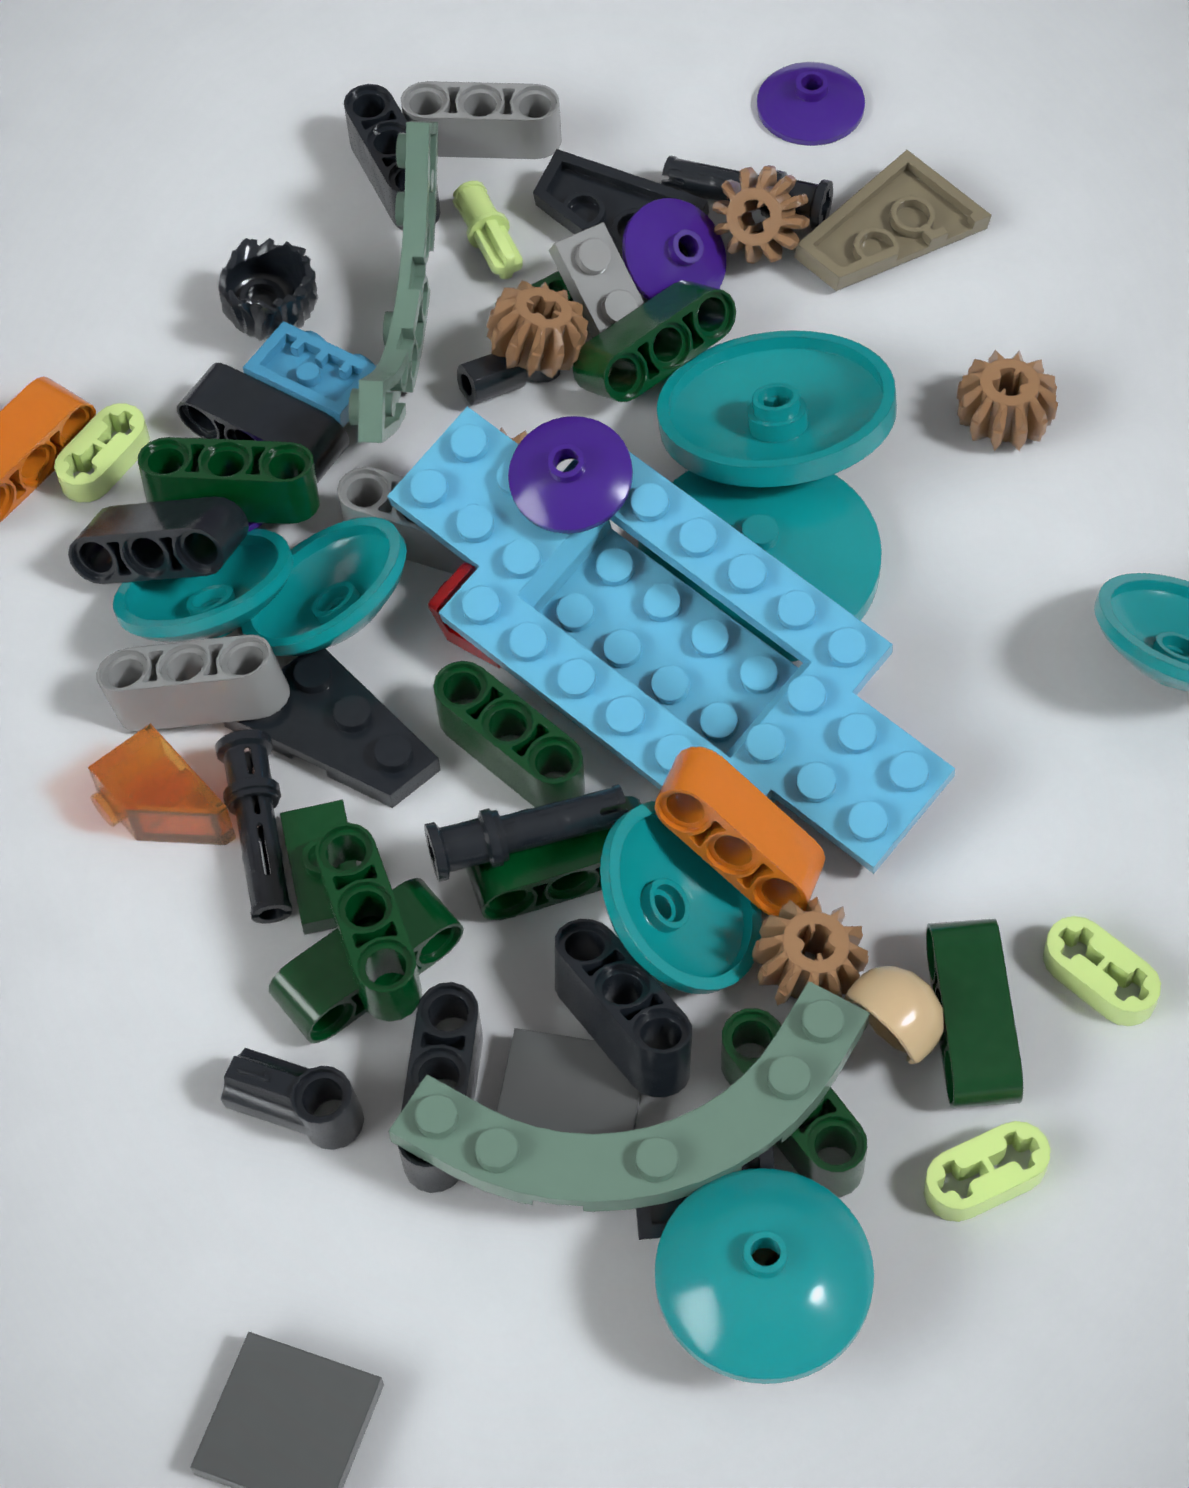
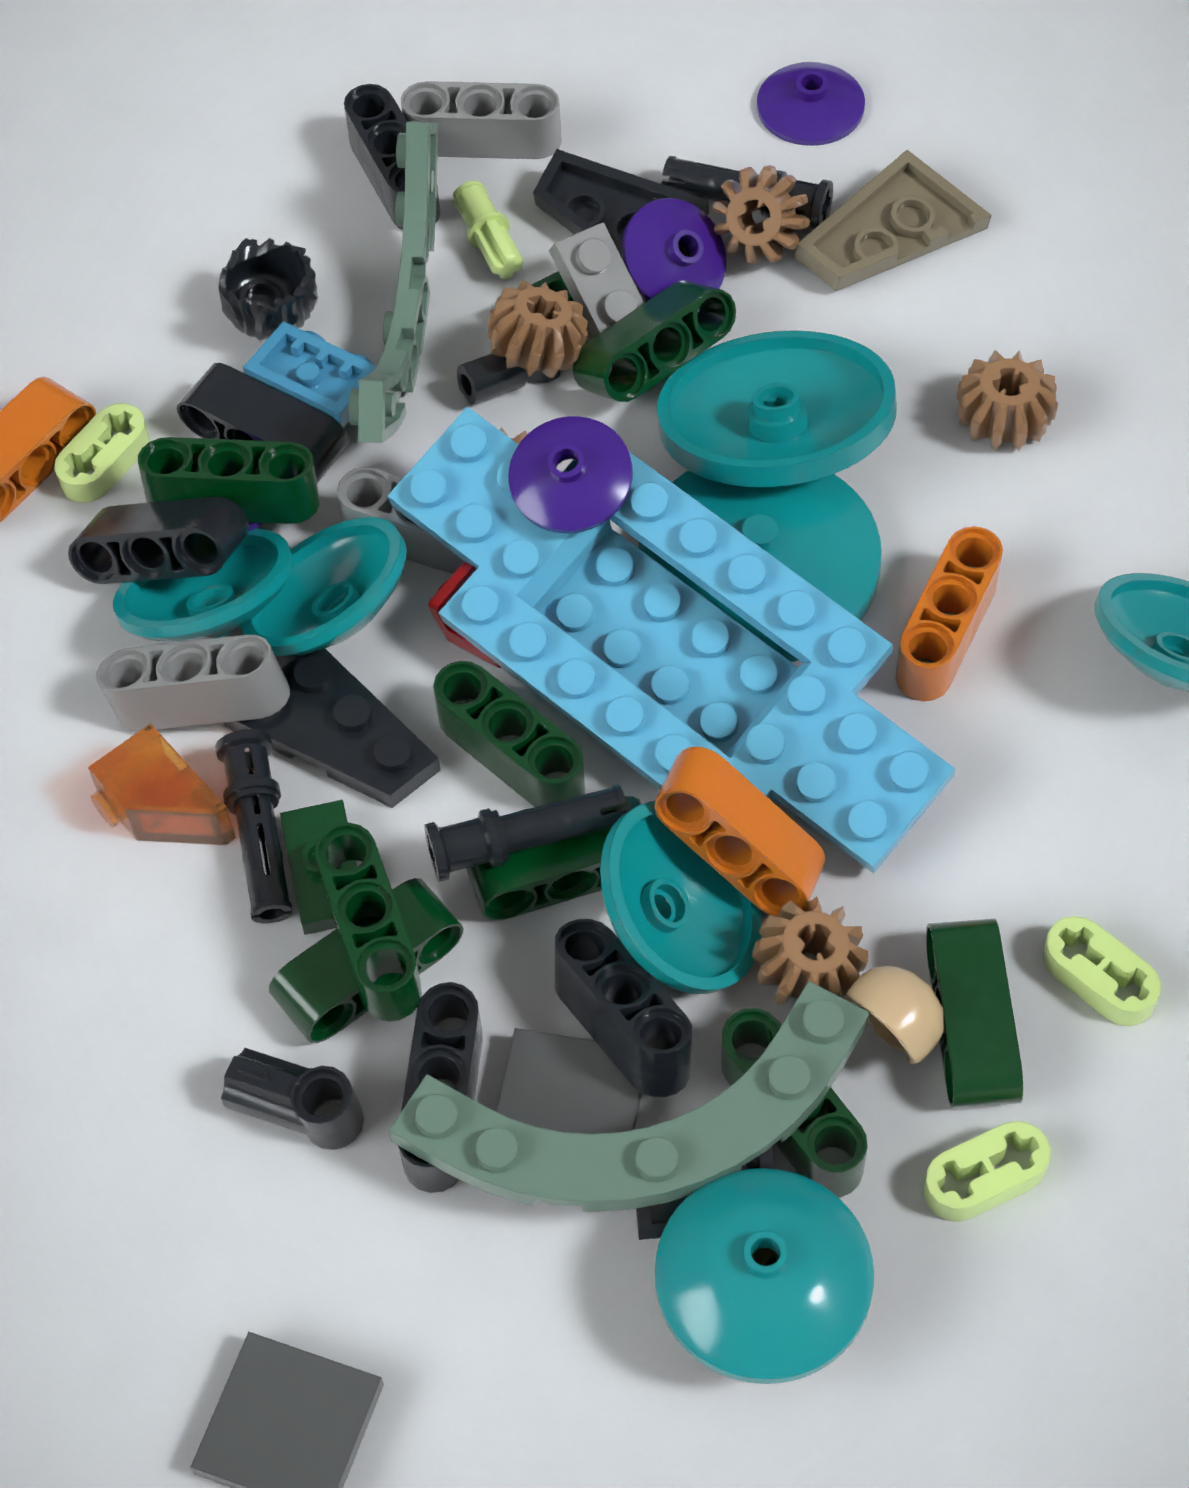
(944, 636): none -> orange beam

